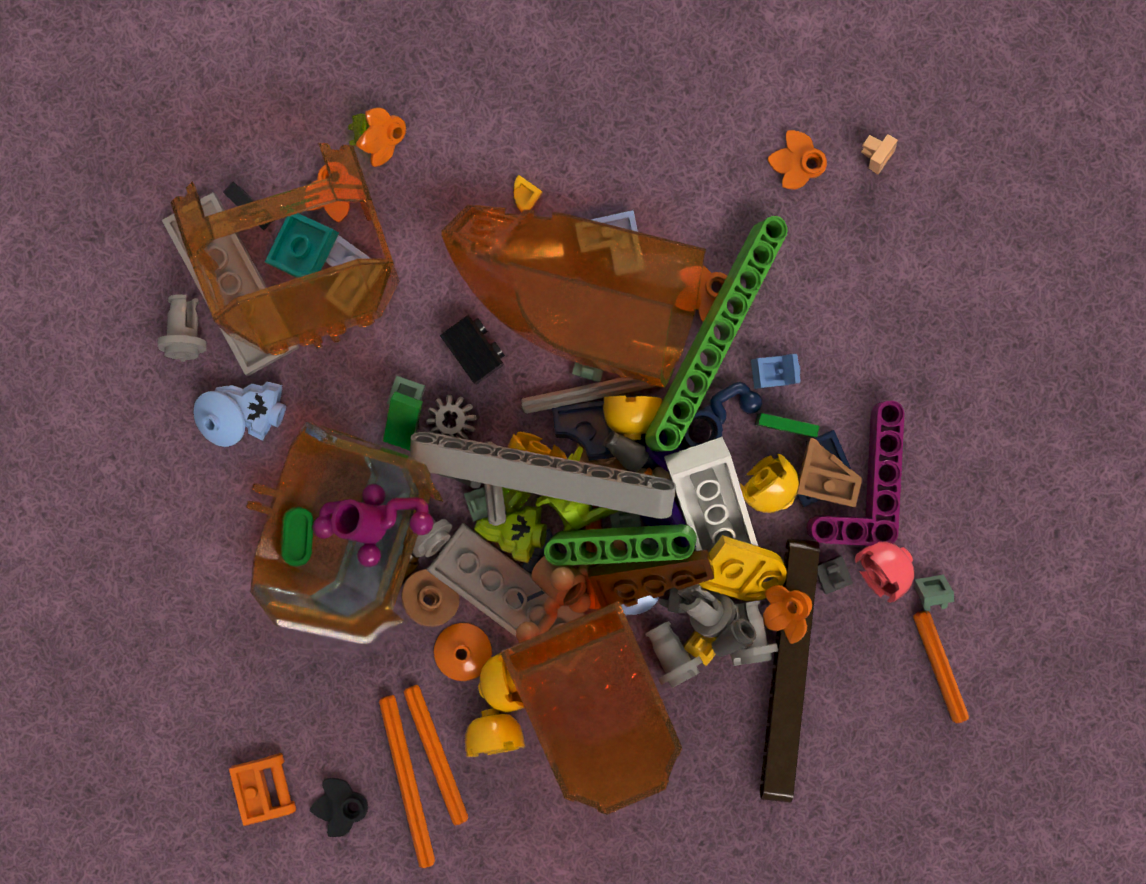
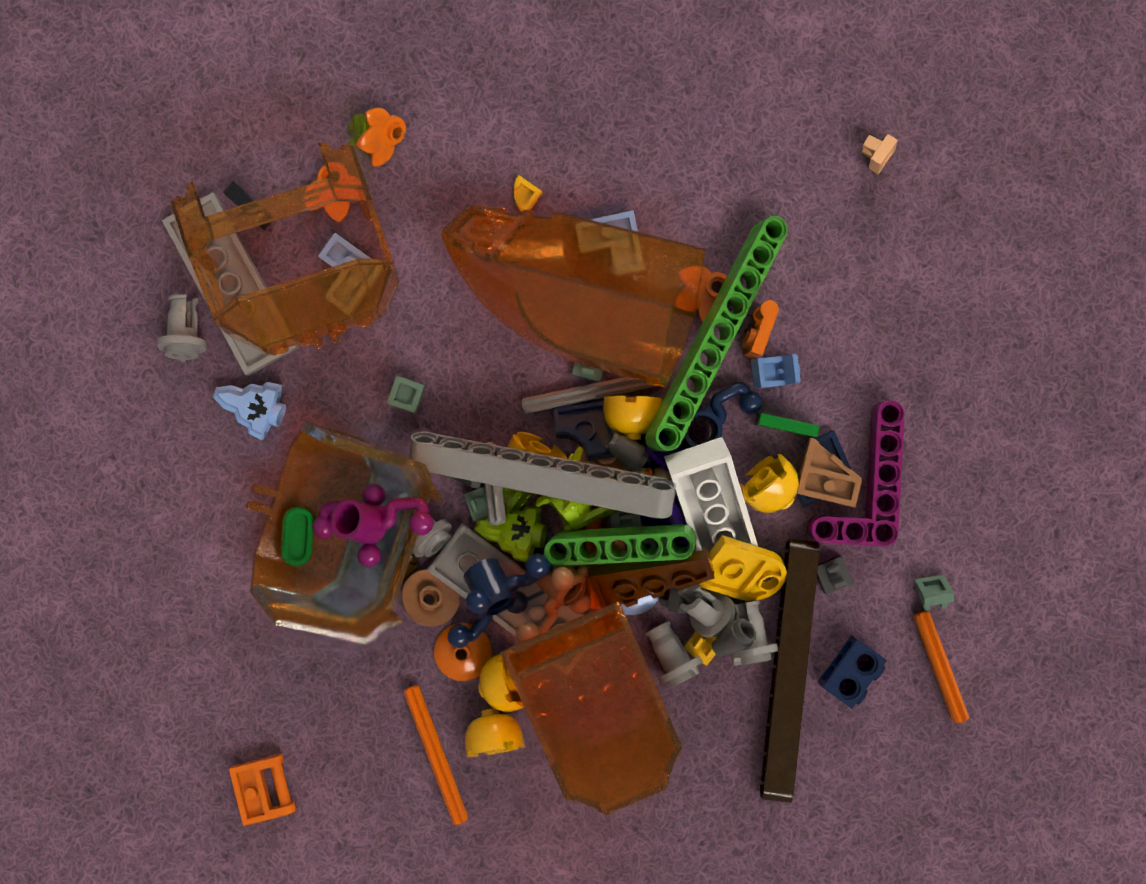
(219, 418): light blue dish -> none
(301, 246): teal tile -> none
(335, 807): black plate -> none
(402, 420): green tile -> none
(407, 781): orange axle -> none
(461, 421): light grey gear -> none
(472, 349): black brick -> none
(494, 593): none -> dark blue wheel
(757, 338): none -> orange plate
(784, 614): orange plate -> none
(793, 159): orange plate -> none
(845, 667): none -> dark blue brick
(887, 569): coral cylinder -> none

